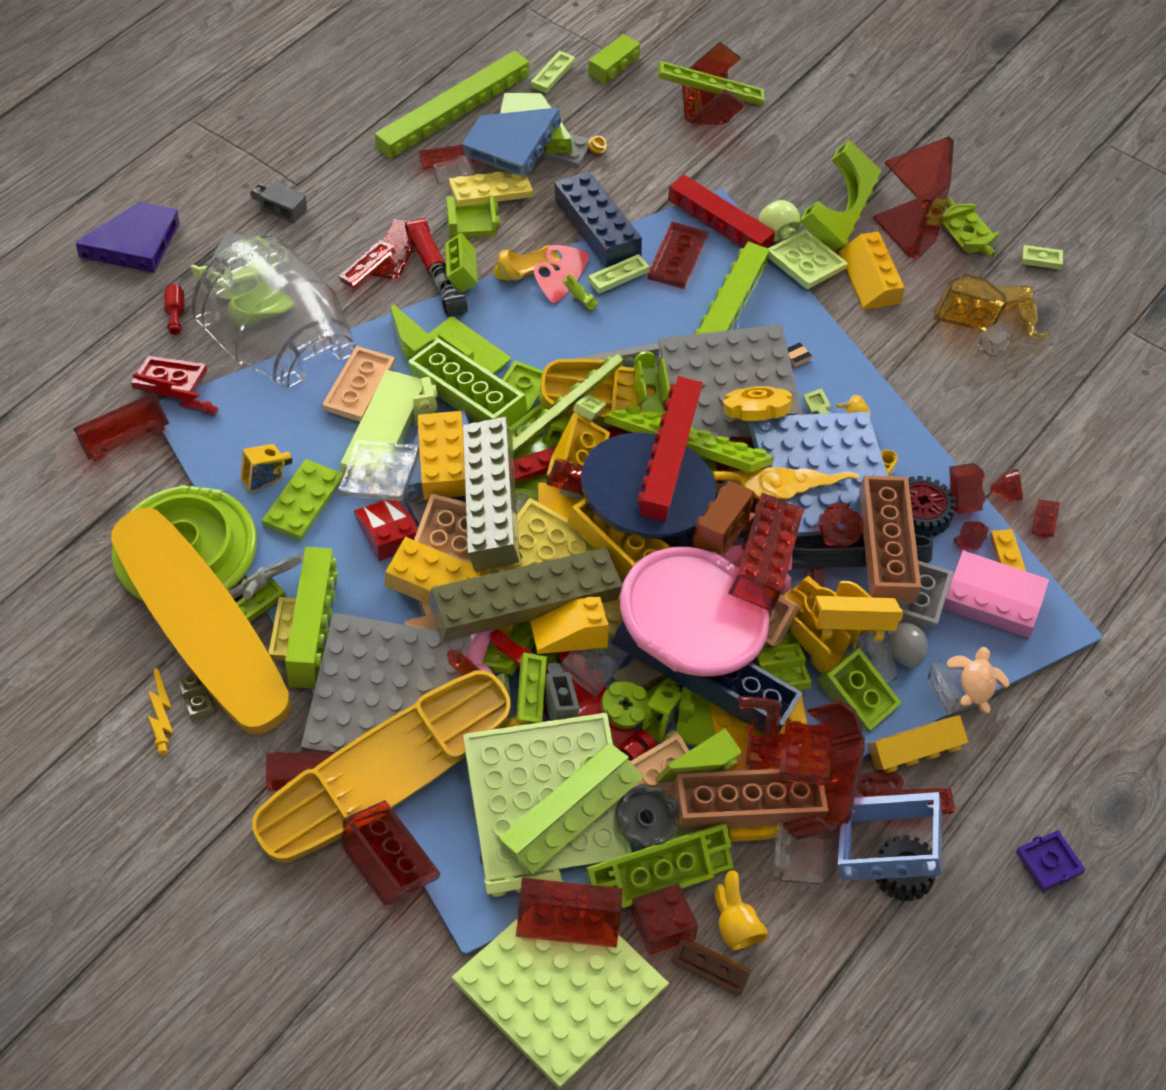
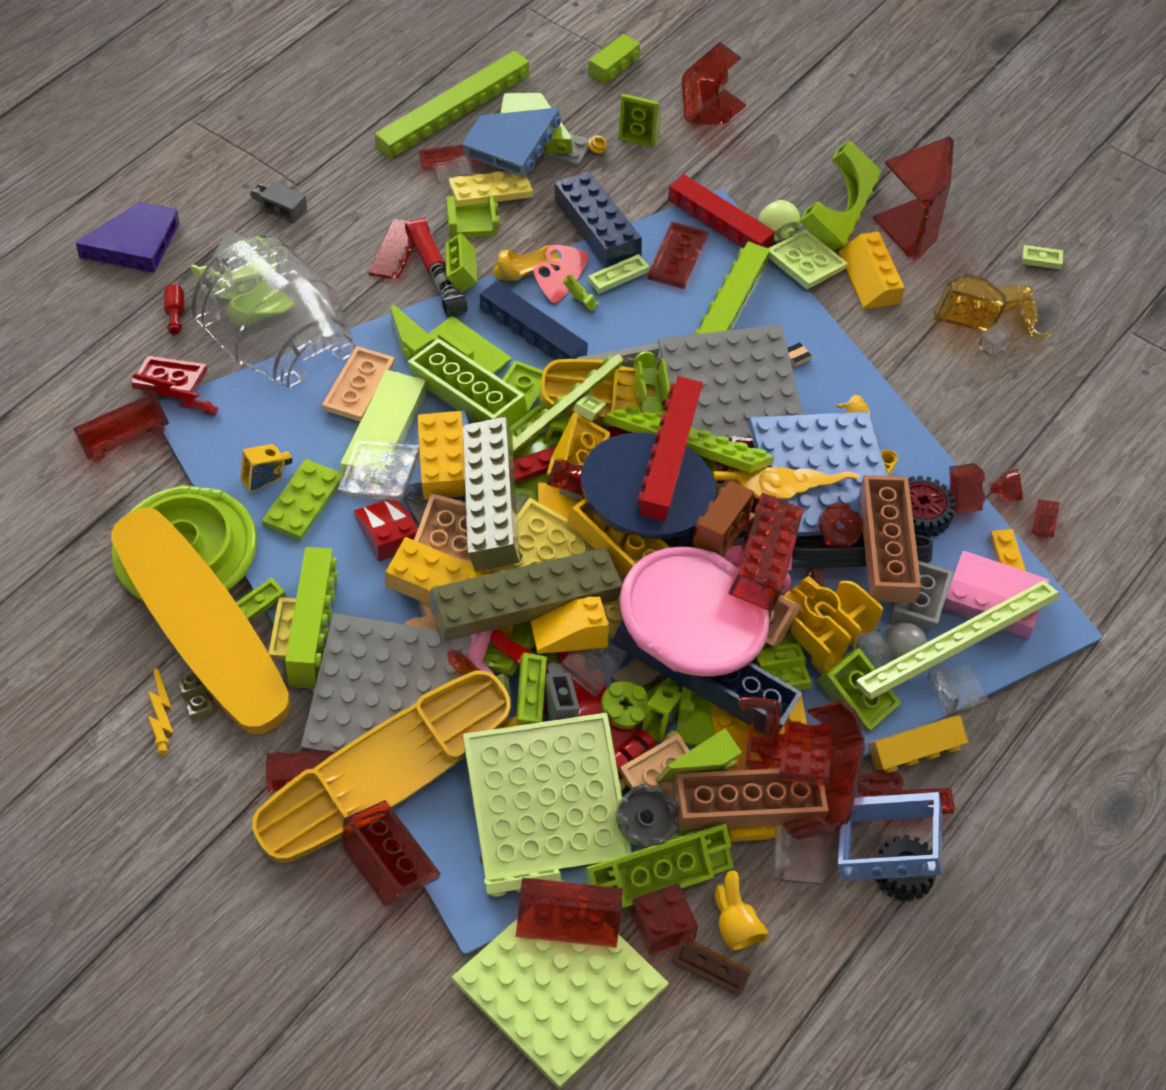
(262, 576): light grey bar -> none
(367, 264): clear red plate -> none
(426, 401): yellowish green bracket -> none
(531, 323): none -> dark blue brick
(552, 72): yellowish green plate -> none
(571, 808): lime slope -> none
(639, 120): none -> lime slope
(710, 83): lime tile -> none
(757, 403): yellow piece -> none
(816, 402): yellowish green plate -> none
(856, 614): yellow brick -> none
(957, 639): none -> yellowish green plate
(964, 218): lime plate -> none
(972, 535): clear red piece -> none
(978, 678): light nougat animal -> none
(1050, 860): dark purple plate -> none

